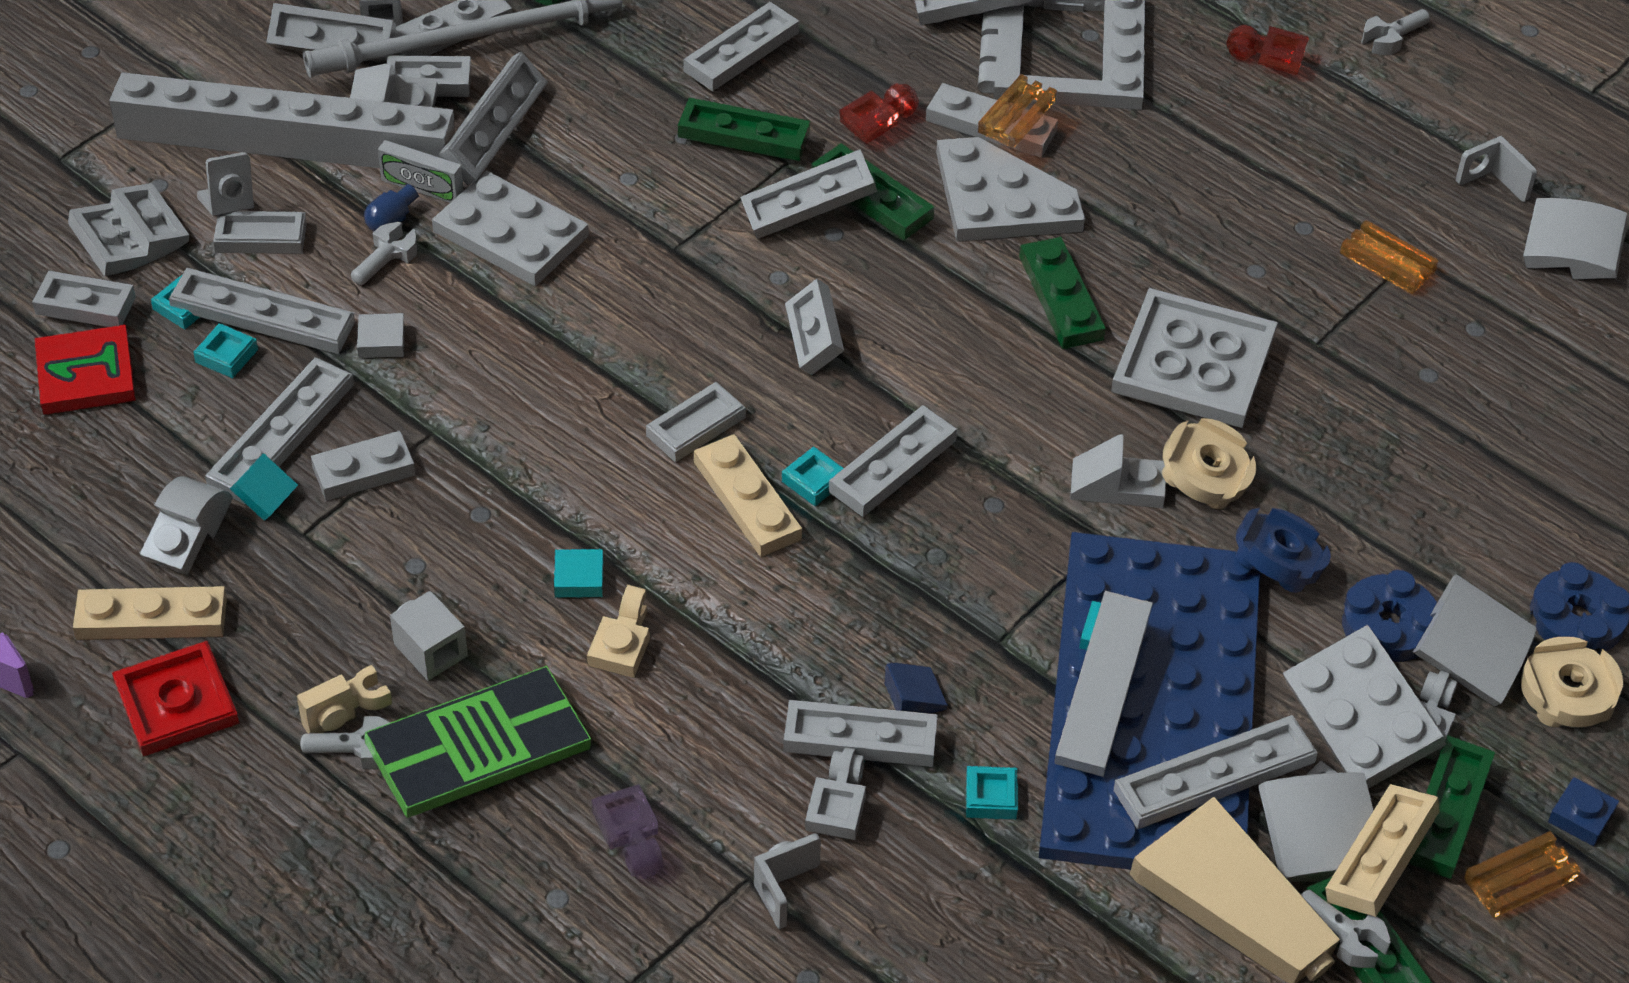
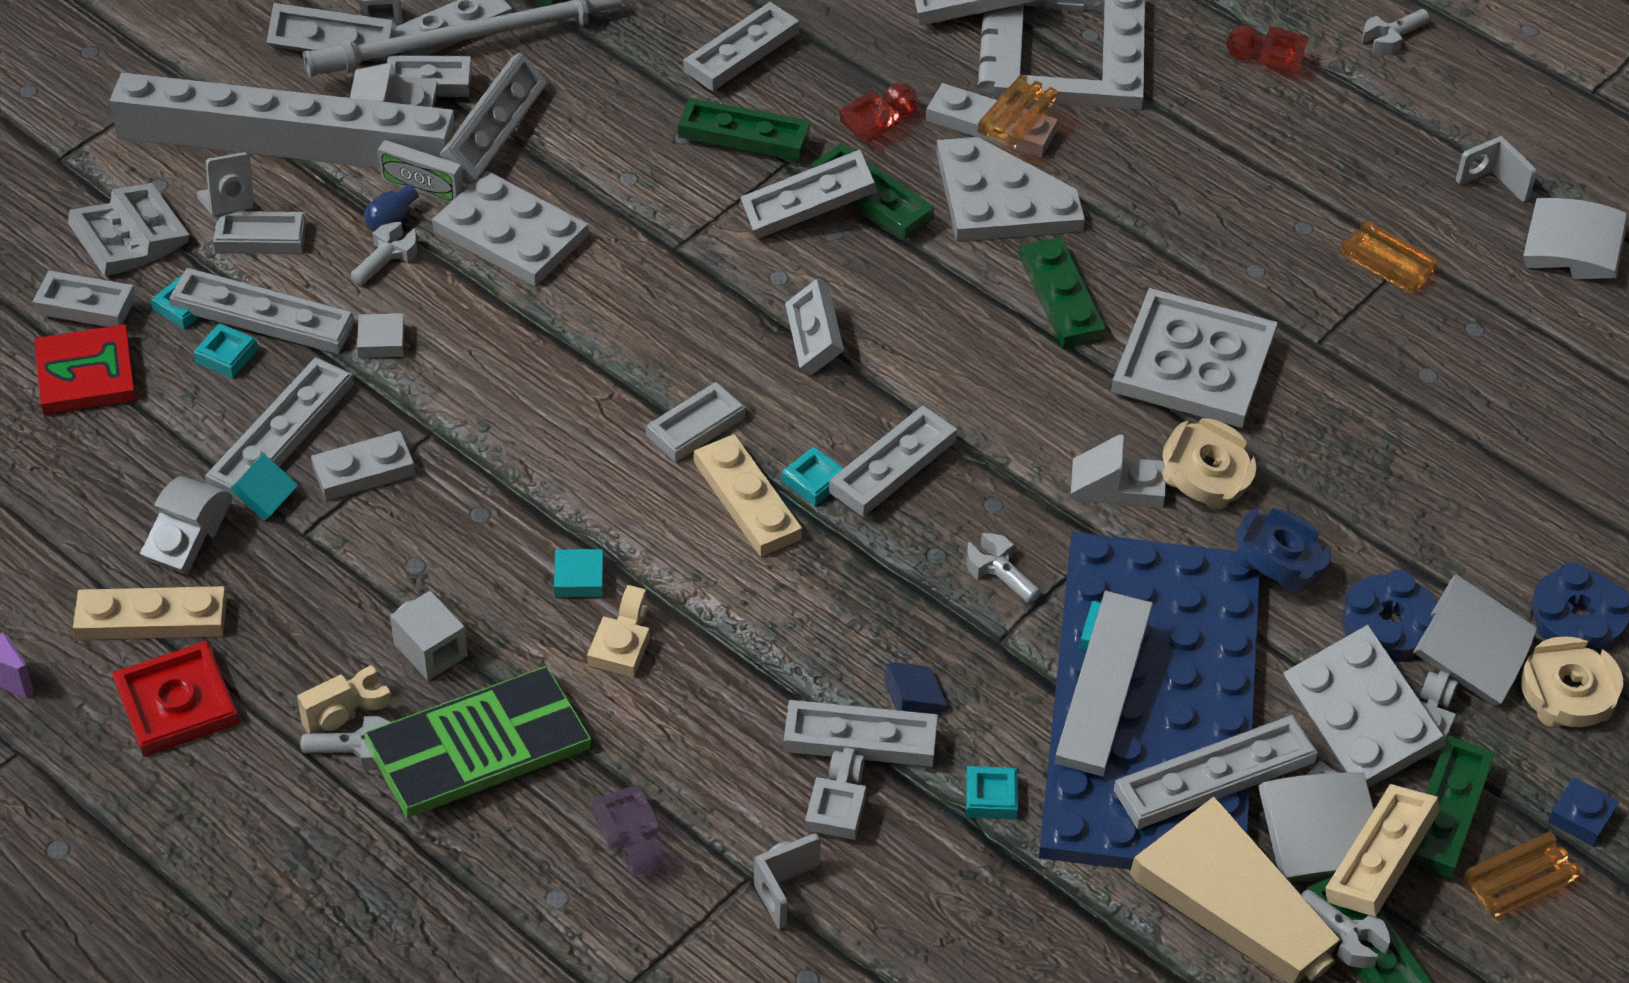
(999, 565): none -> light grey bar

